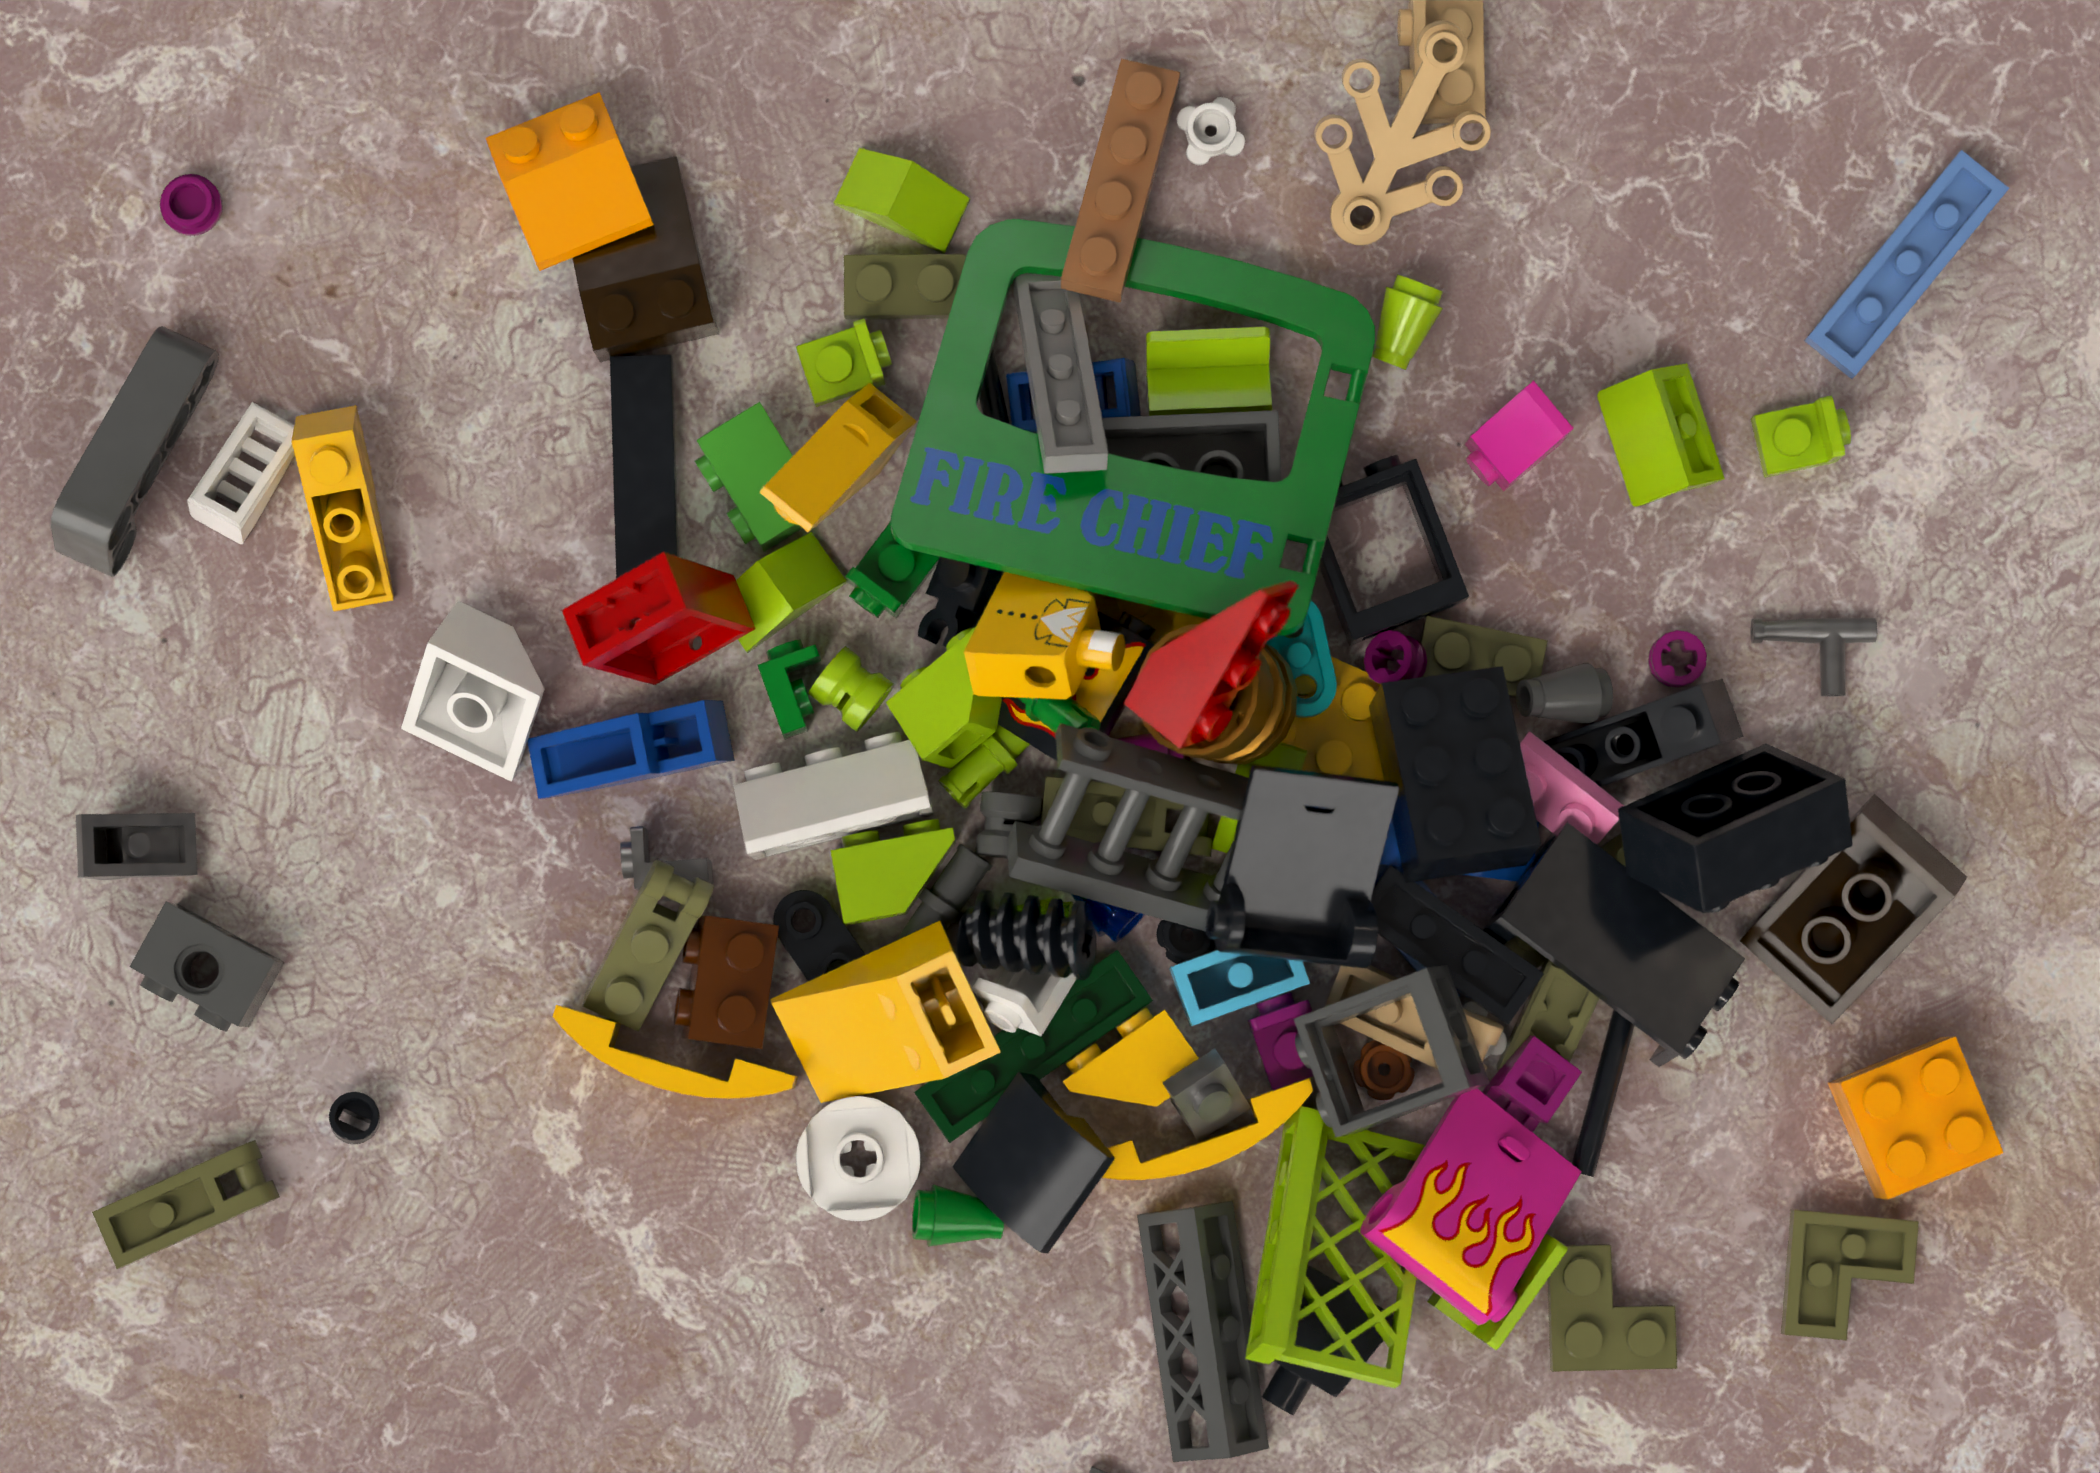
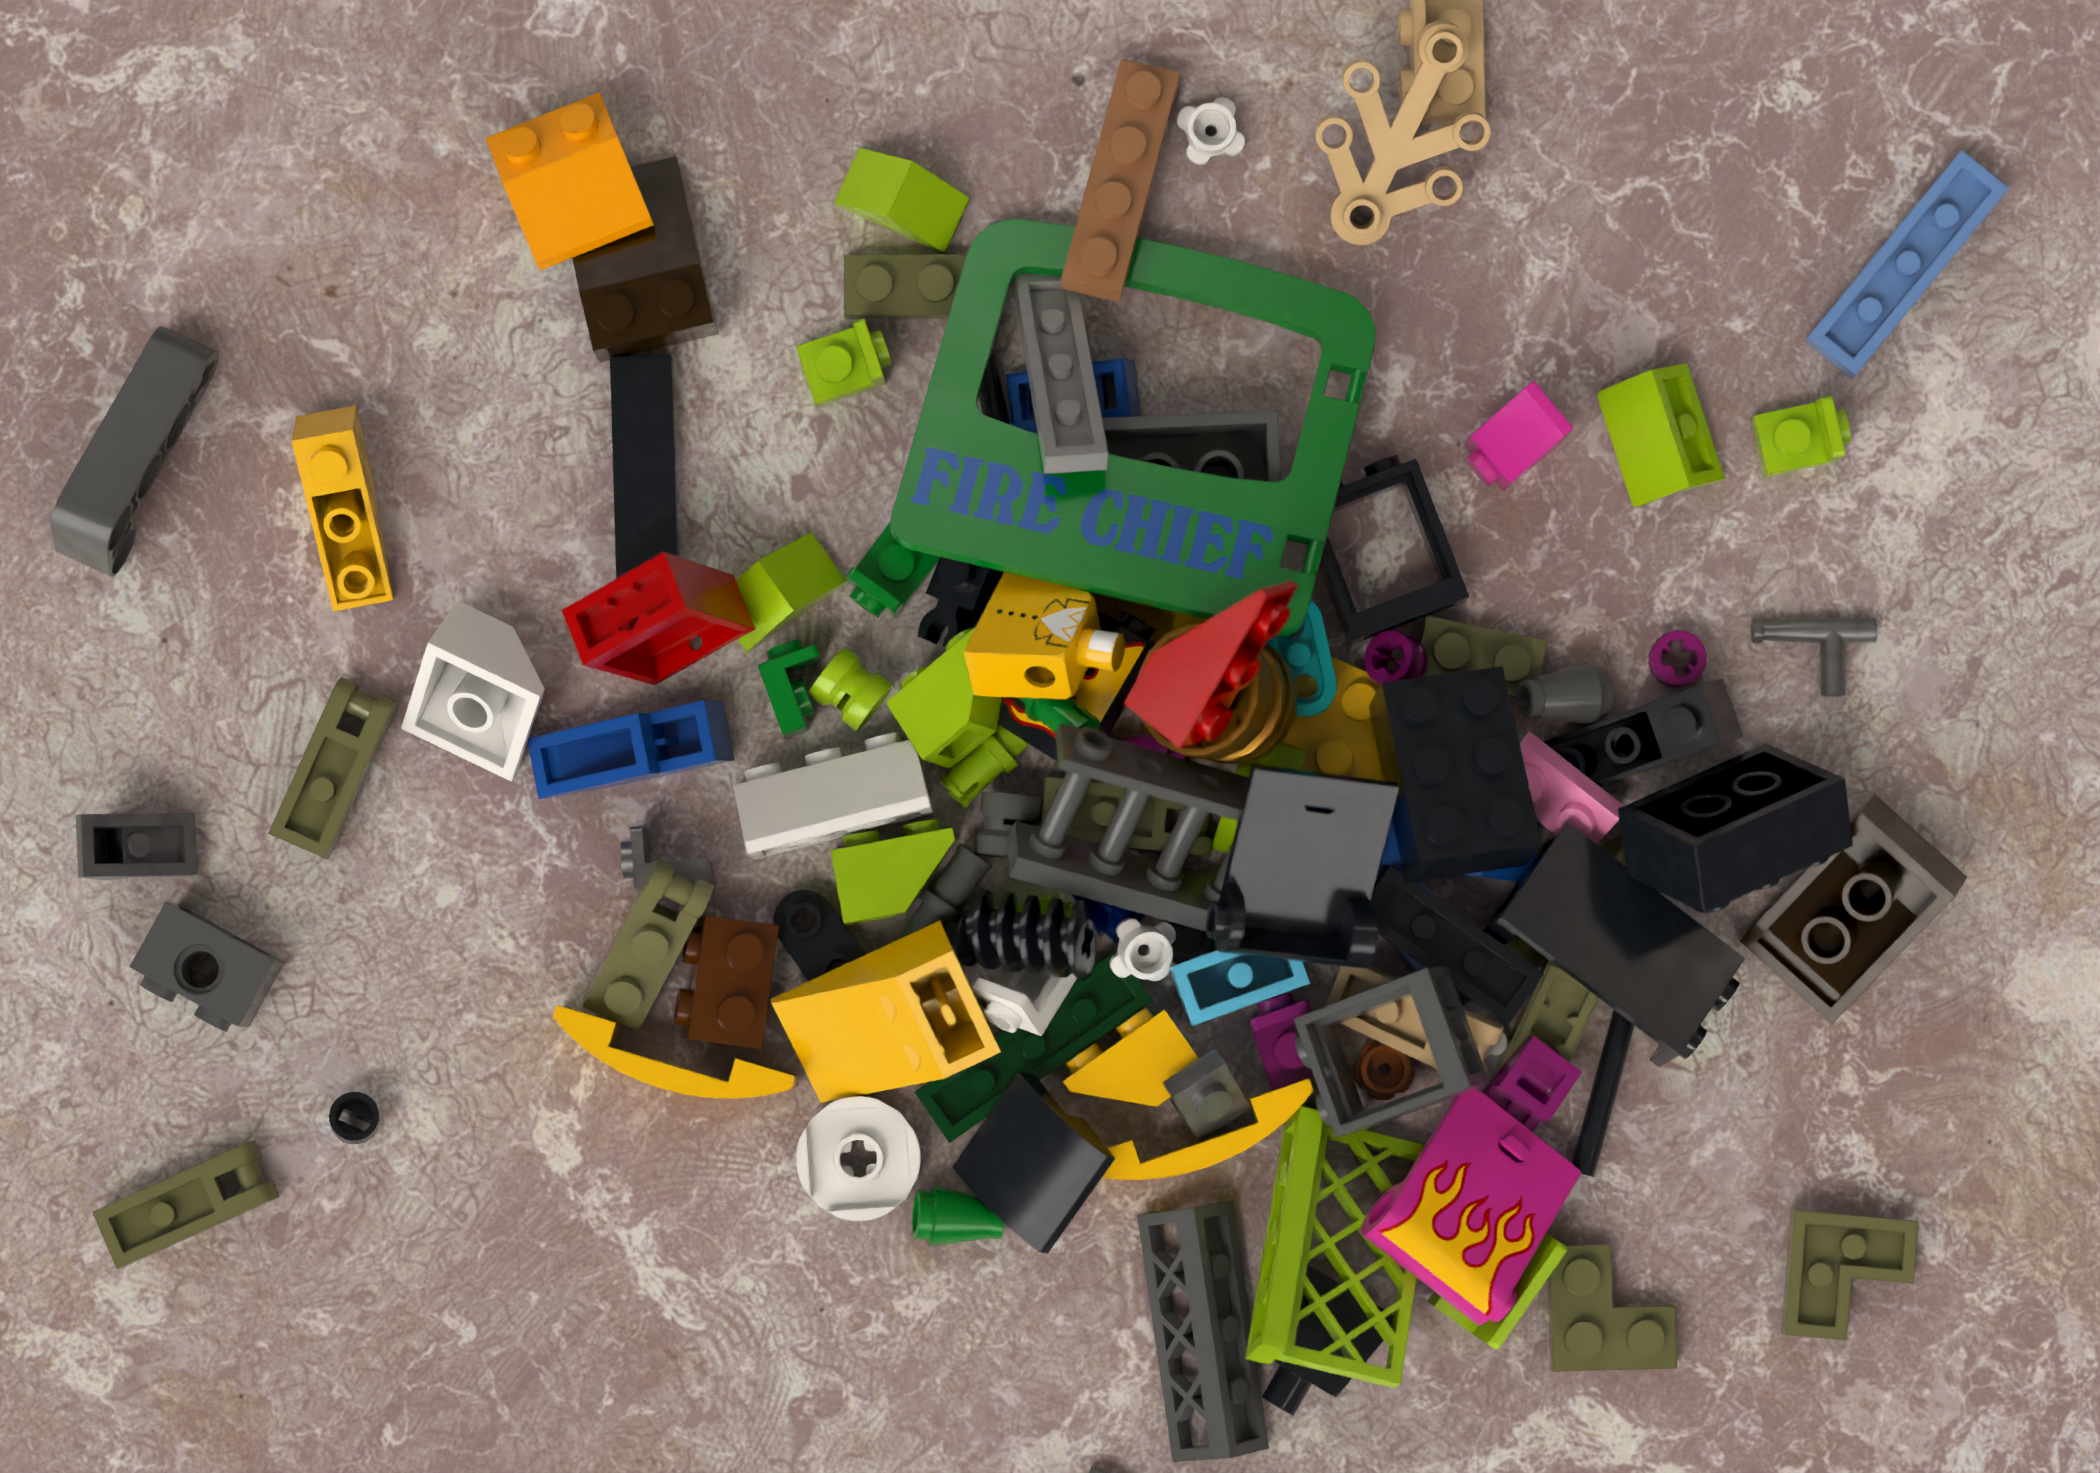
(191, 204): magenta plate -> none
(218, 517): white slope -> none
(332, 769): none -> olive plate
(743, 459): bright green brick -> none
(839, 458): yellow slope -> none
(1153, 964): none -> white plate
(1208, 371): lime panel -> none
(1405, 320): lime cone -> none
(1915, 1117): light orange brick -> none

